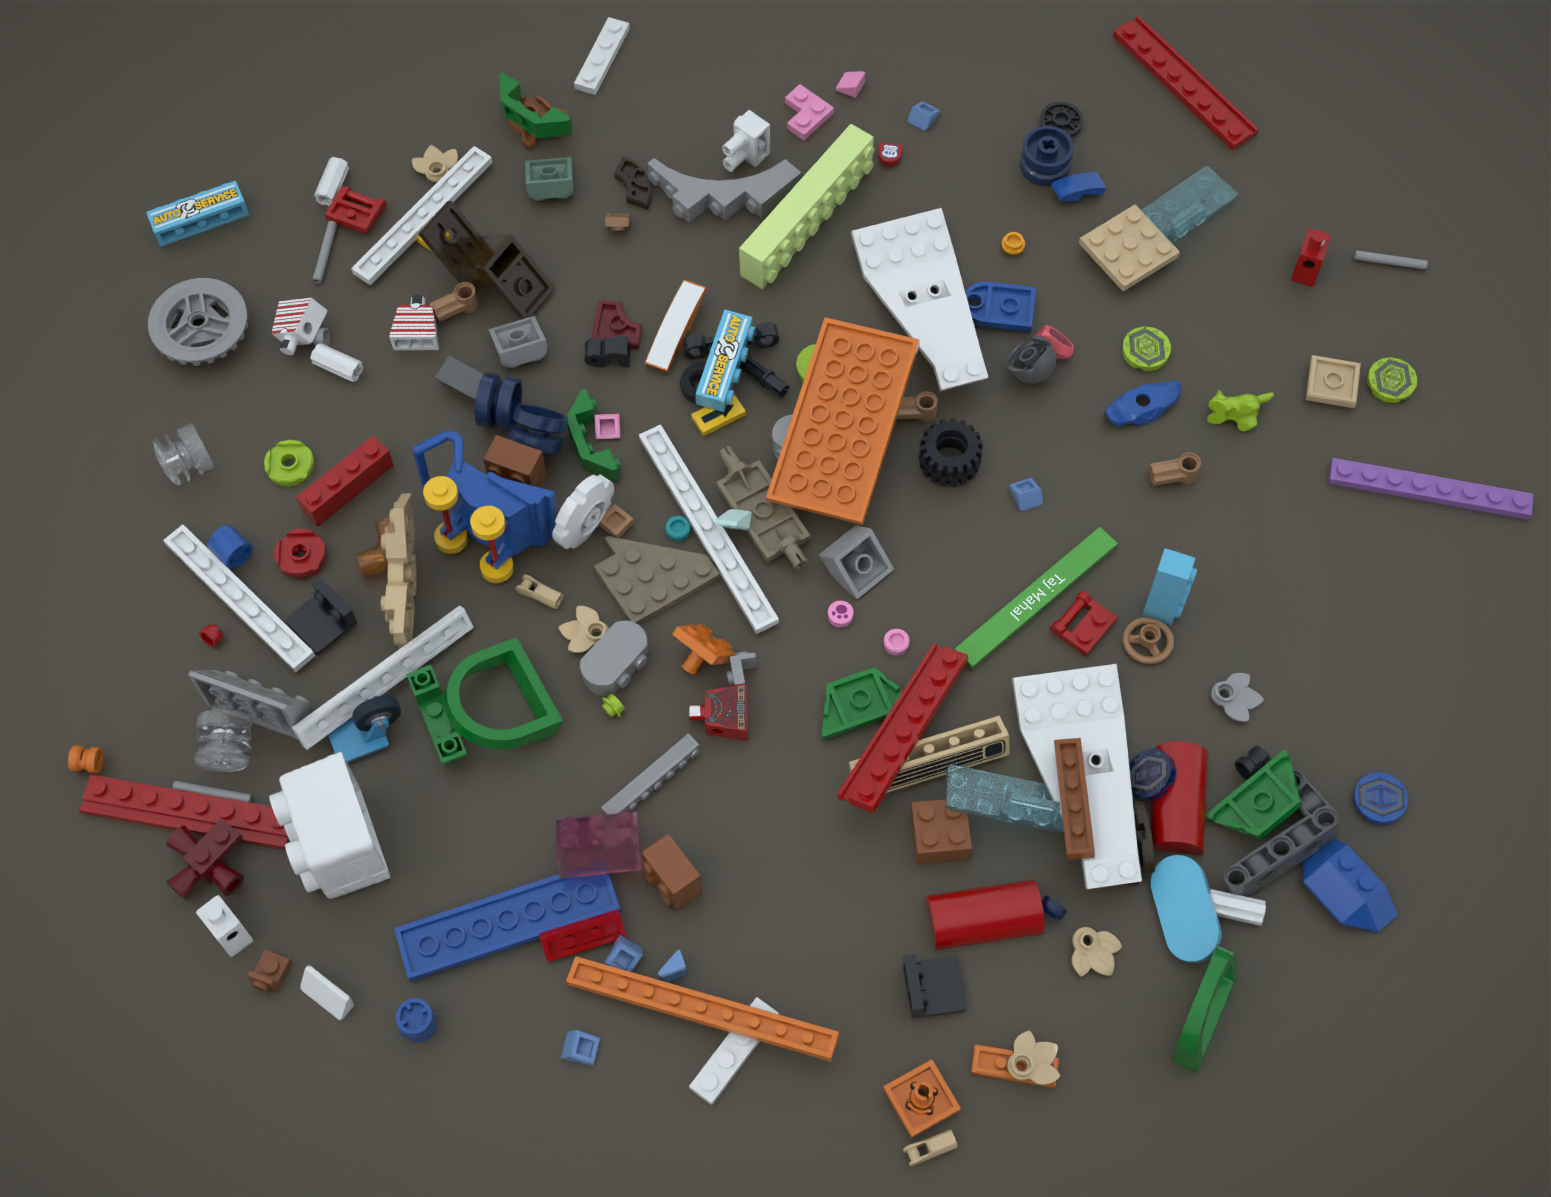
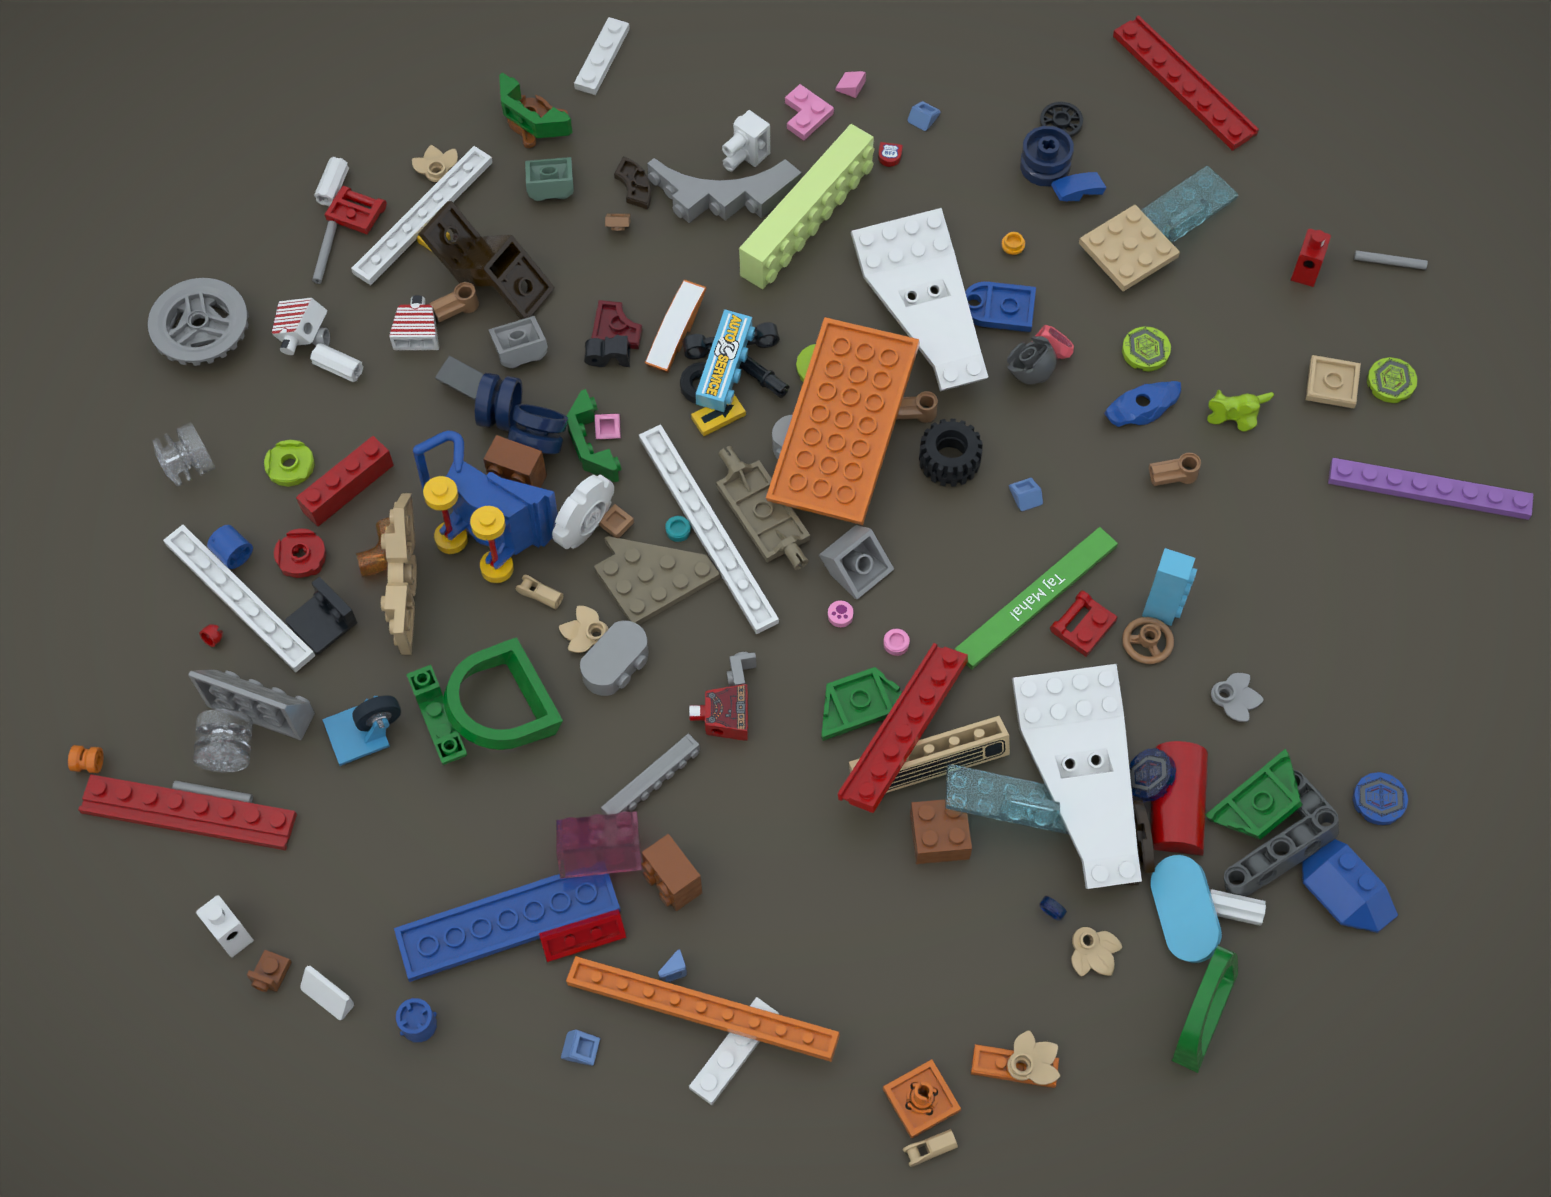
(197, 213): medium azure brick -> none
(205, 859): dark red brick -> none
(328, 828): white brick -> none
(383, 677): white tile -> none
(612, 706): lime plate -> none
(624, 954): medium blue slope -> none
(703, 647): orange plate -> none
(735, 519): light aqua slope -> none
(933, 986): black bracket -> none
(985, 914): red brick -> none
(1074, 799): dark orange plate -> none
(1252, 763): black wheel -> none

